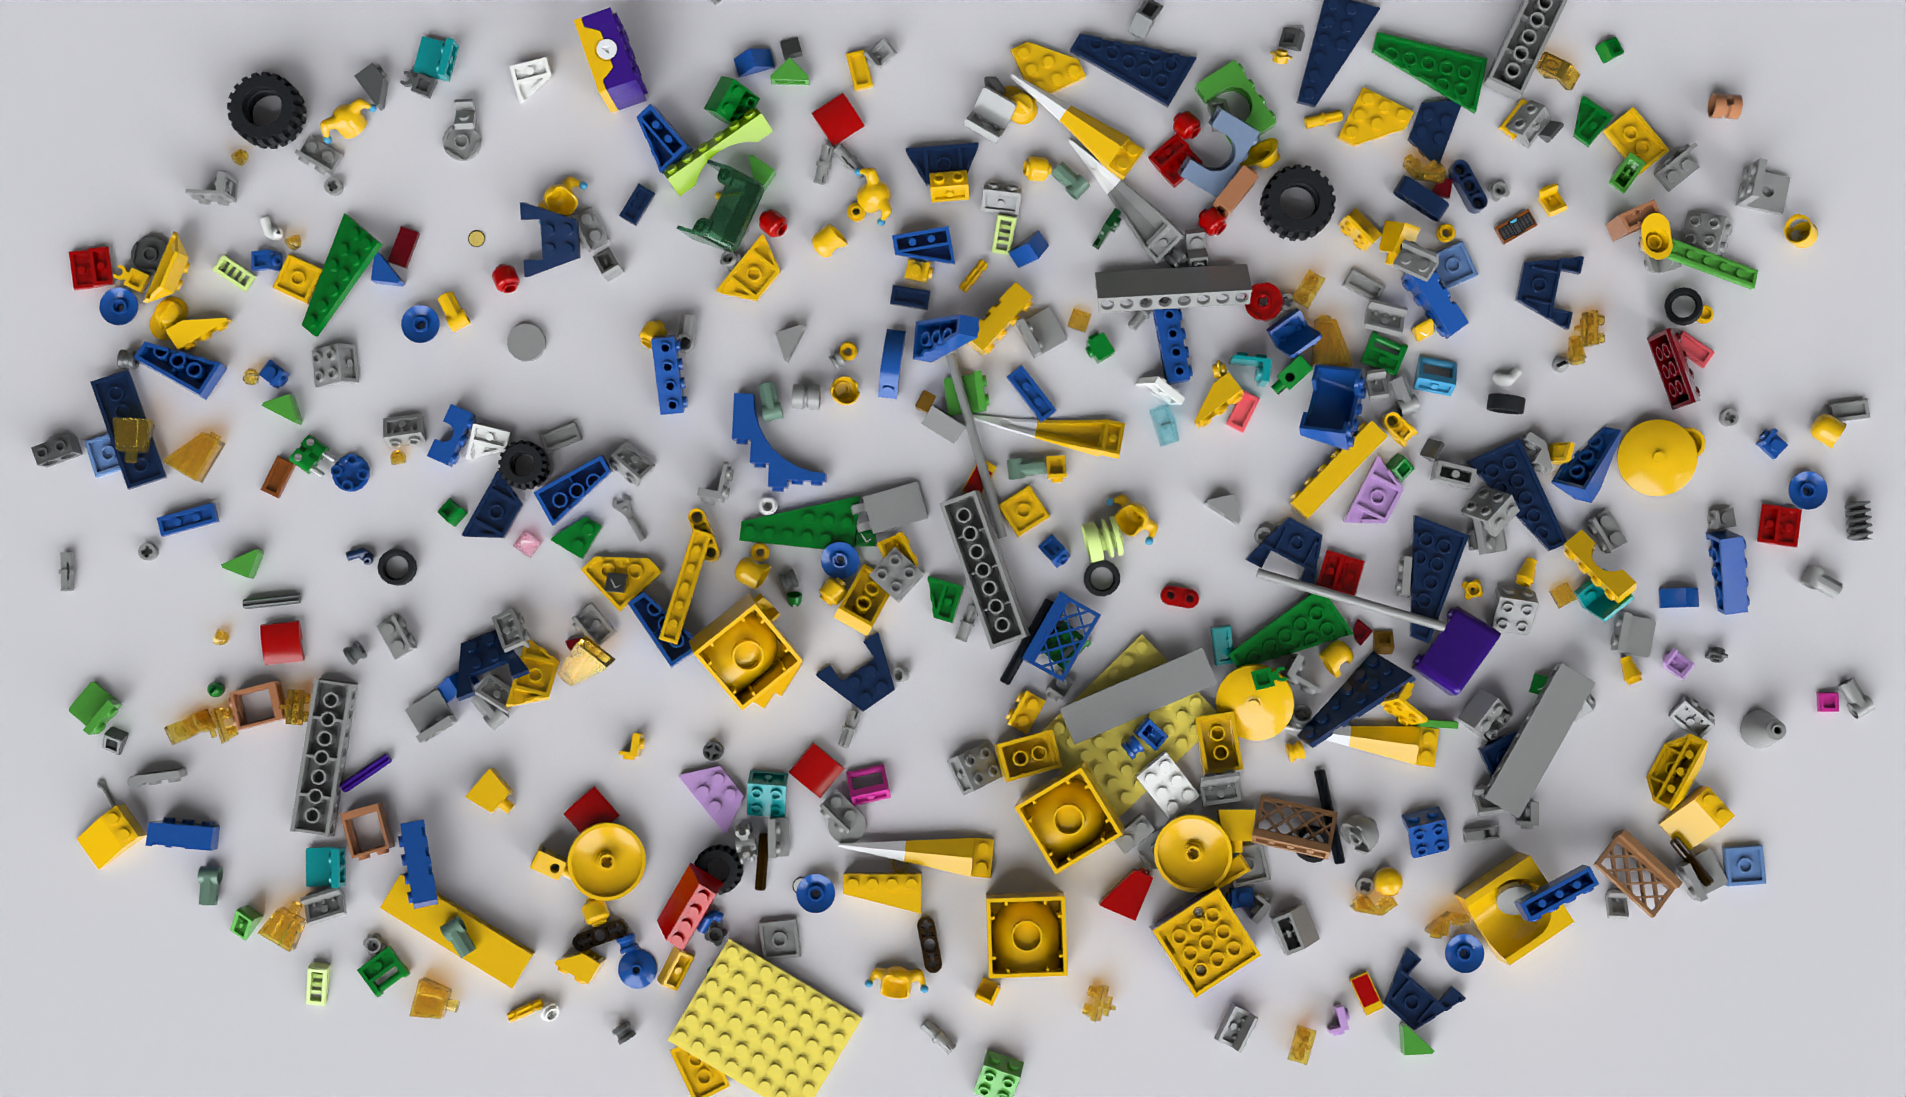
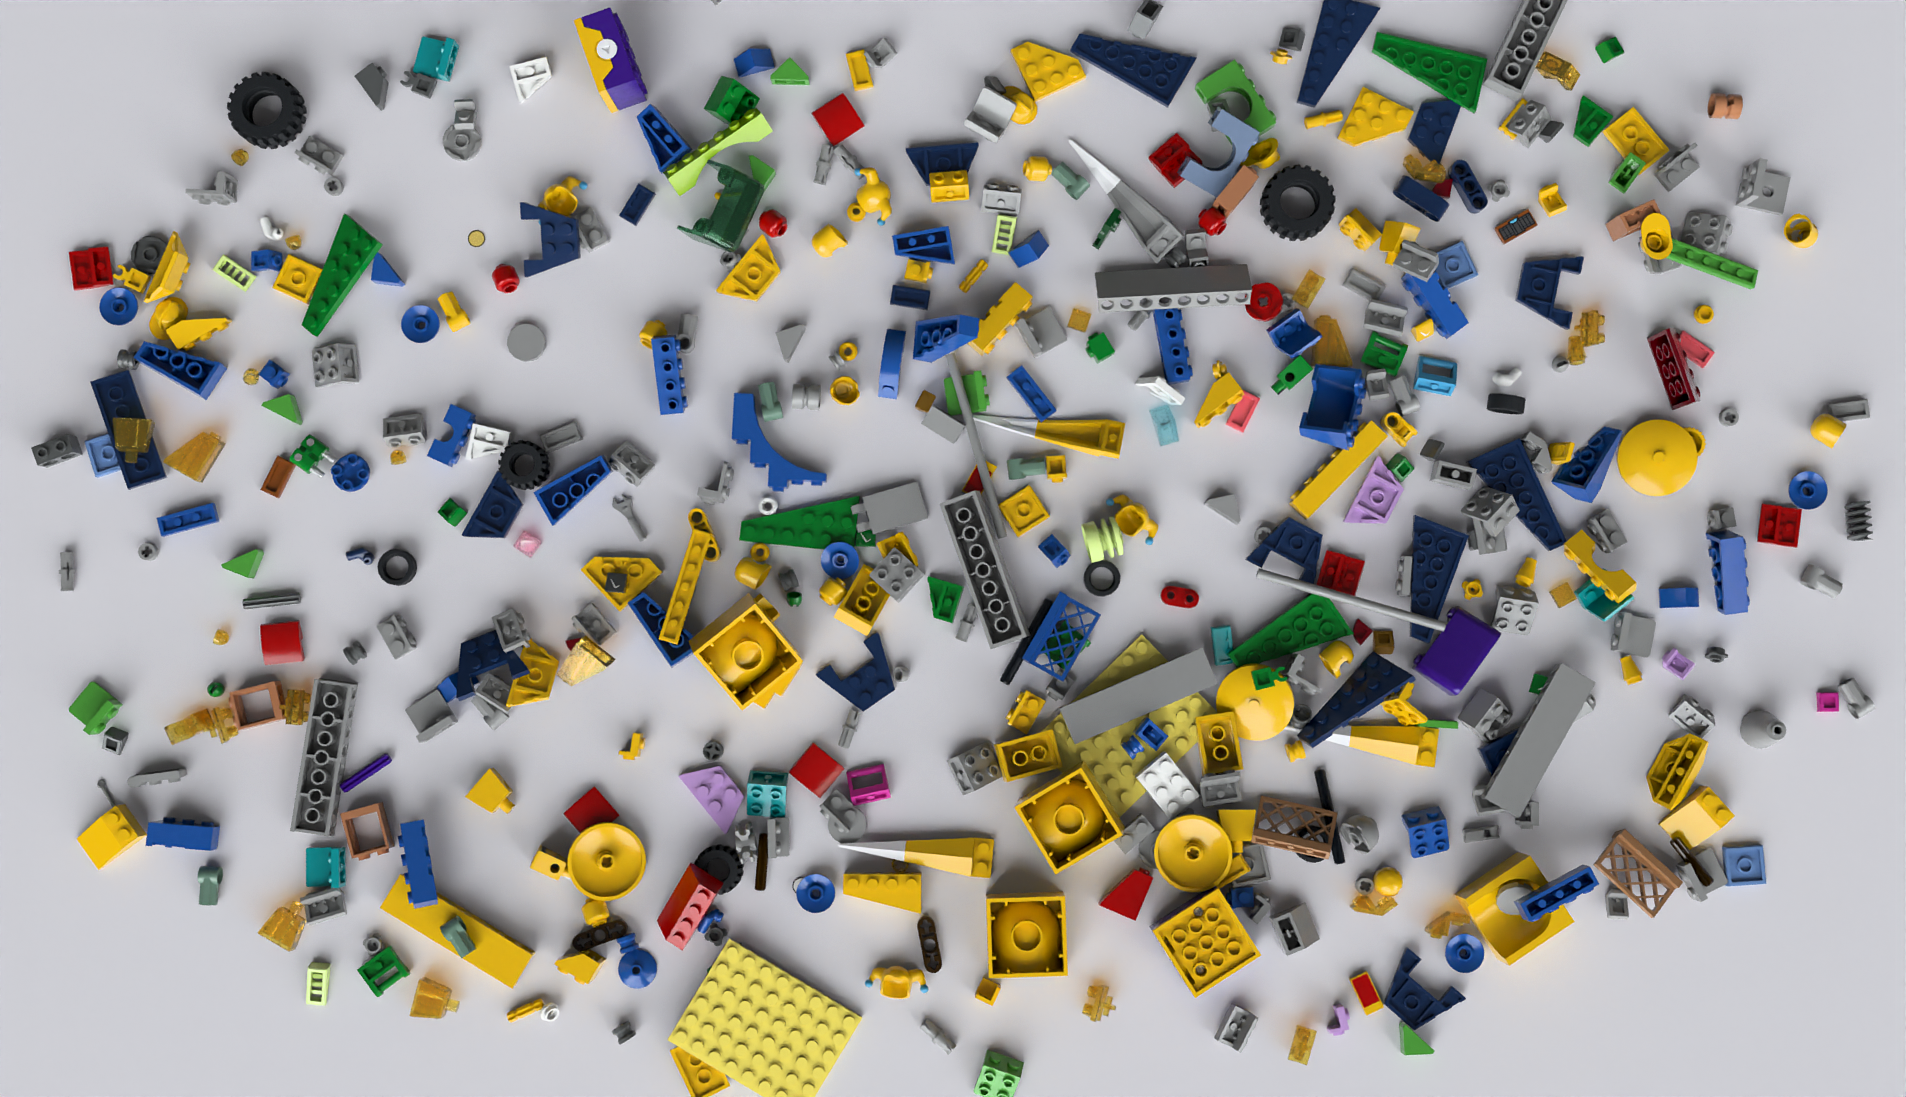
(245, 921): bright green slope -> none
(347, 120): yellow piece -> none
(403, 247): dark red tile -> none
(578, 537): green wing -> none
(608, 264): light grey slope -> none
(675, 968): yellow slope -> none
(779, 939): light grey tile -> none
(791, 48): dark grey slope -> none
(1108, 145): yellow plate -> none
(1186, 125): red head -> none
(1262, 374): teal bracket -> none
(1449, 228): yellow plate -> none
(1683, 292): black tyre -> none
(1771, 443): blue bracket -> none

